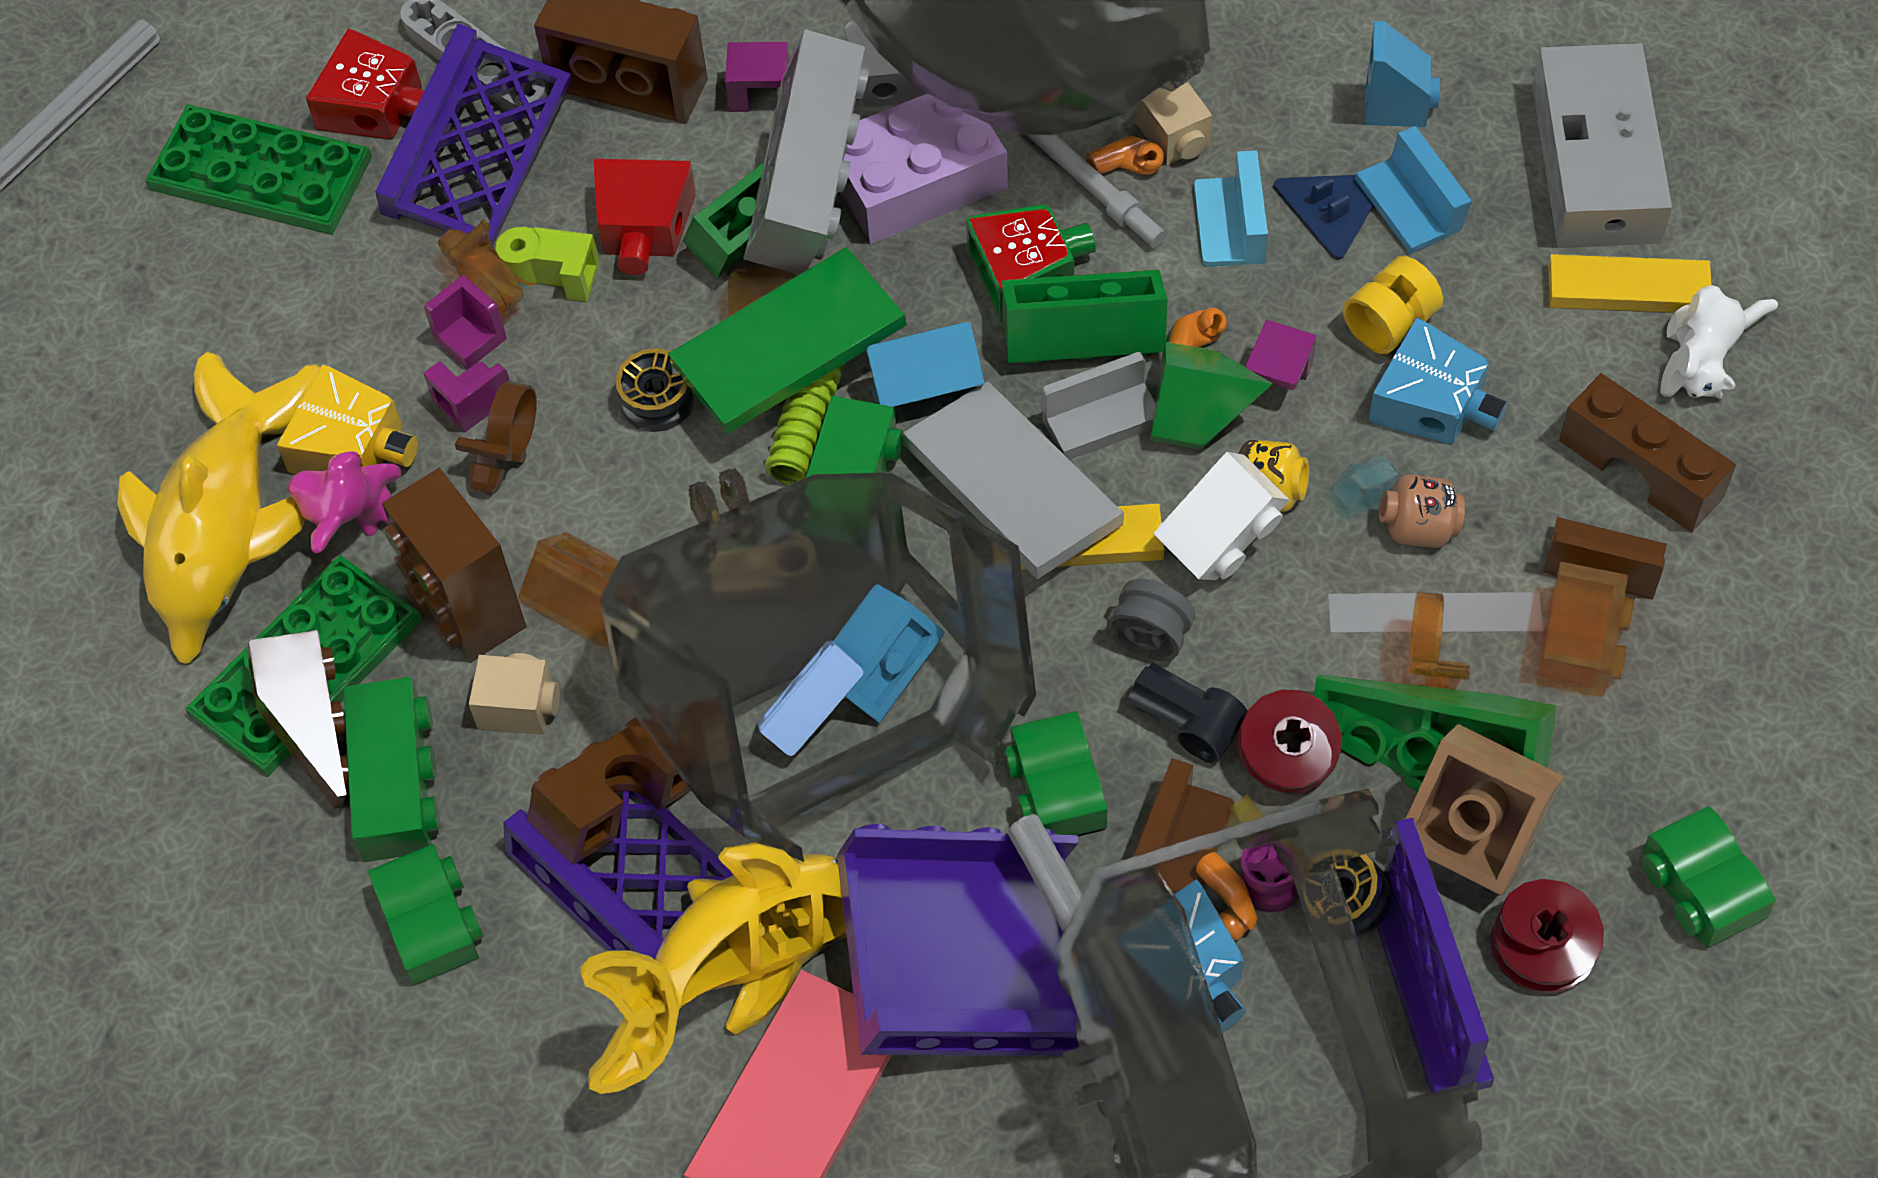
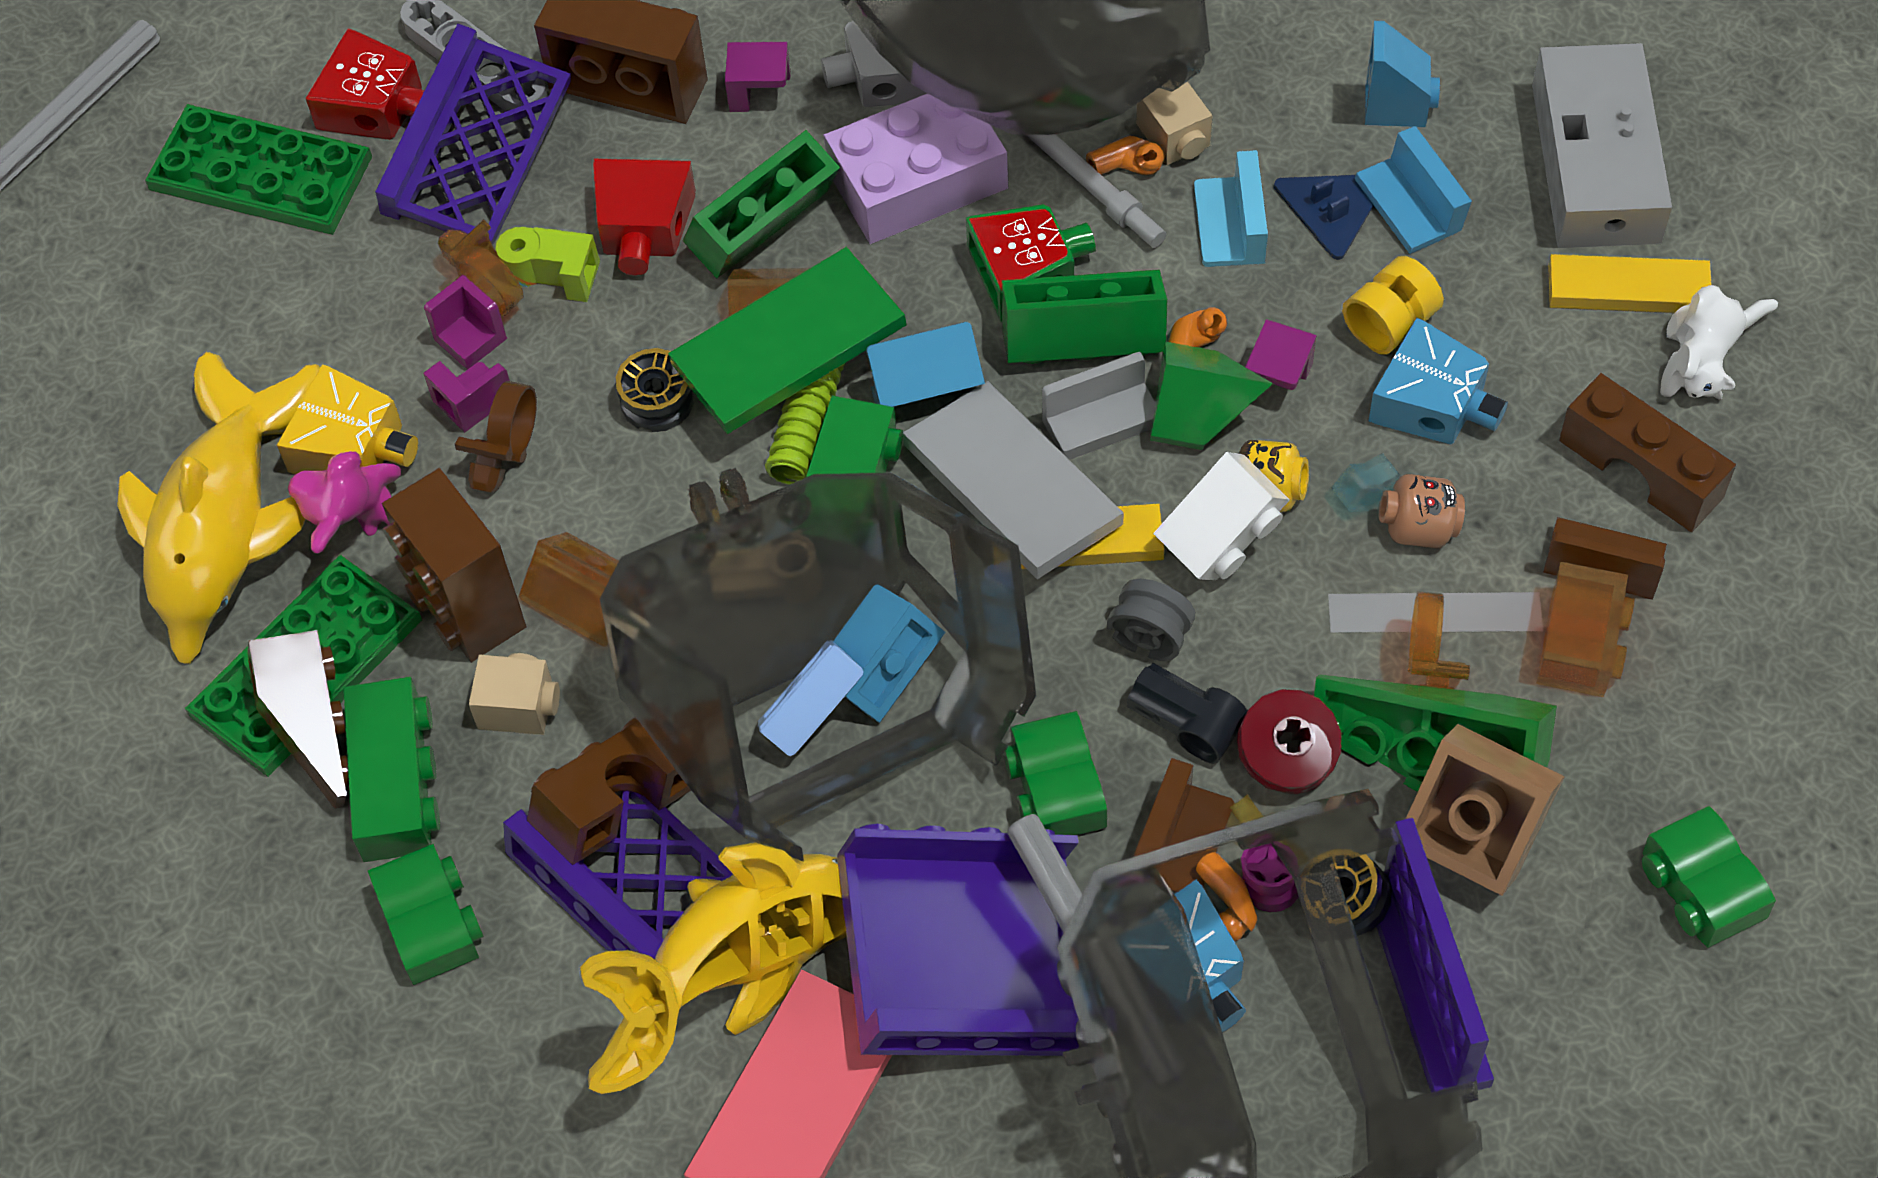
(807, 152): light grey brick -> none
(1551, 964): dark red piece -> none

